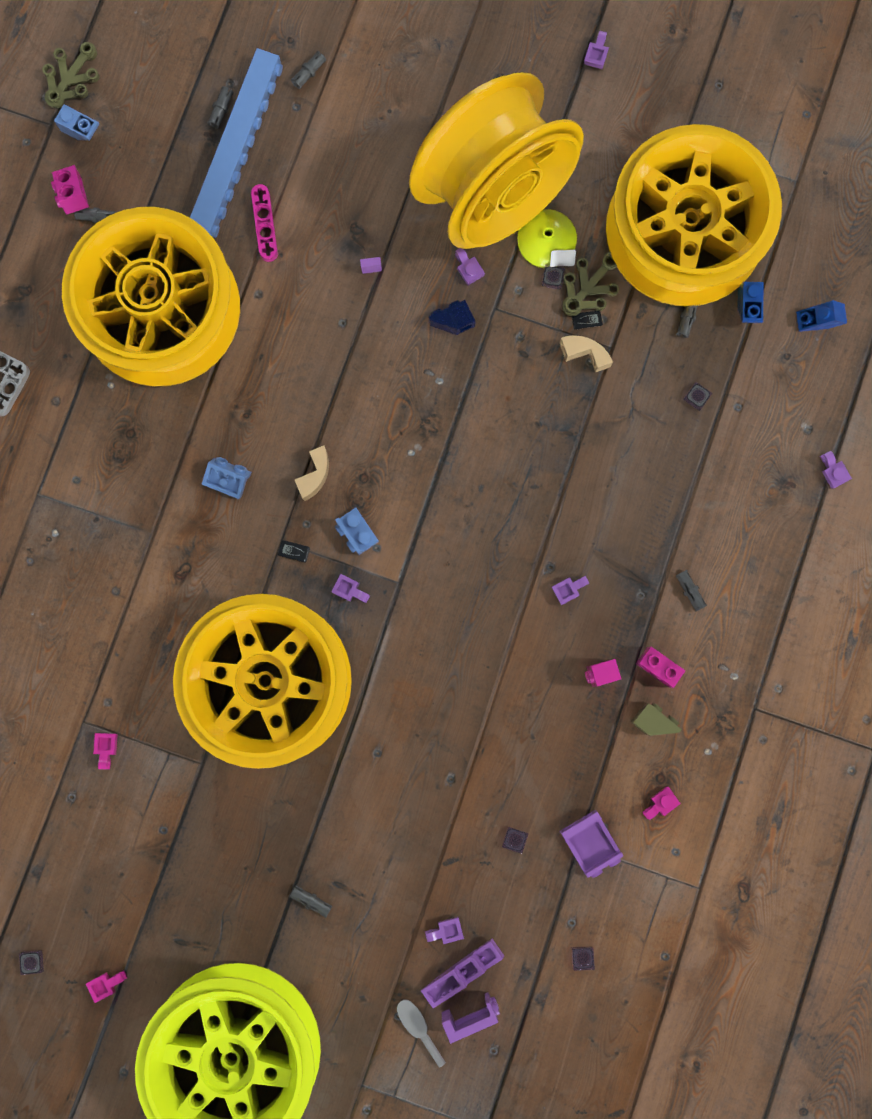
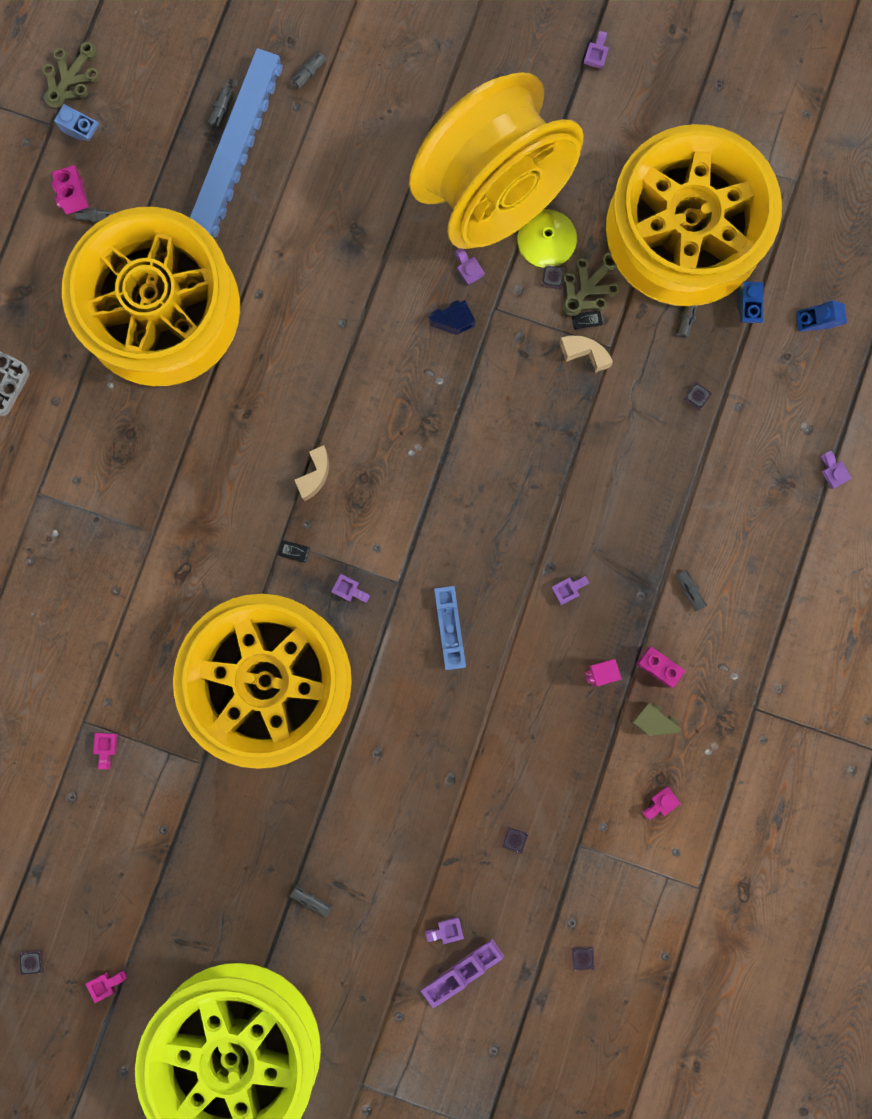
(226, 477): medium blue bracket -> none
(262, 223): dark pink beam -> none
(356, 531): medium blue bracket -> none
(371, 265): medium lavender tile -> none
(417, 1027): light grey piece -> none
(450, 628): none -> medium blue slope
(471, 1023): medium lavender panel -> none
(562, 258): white sticker -> none
(591, 844): medium lavender panel -> none

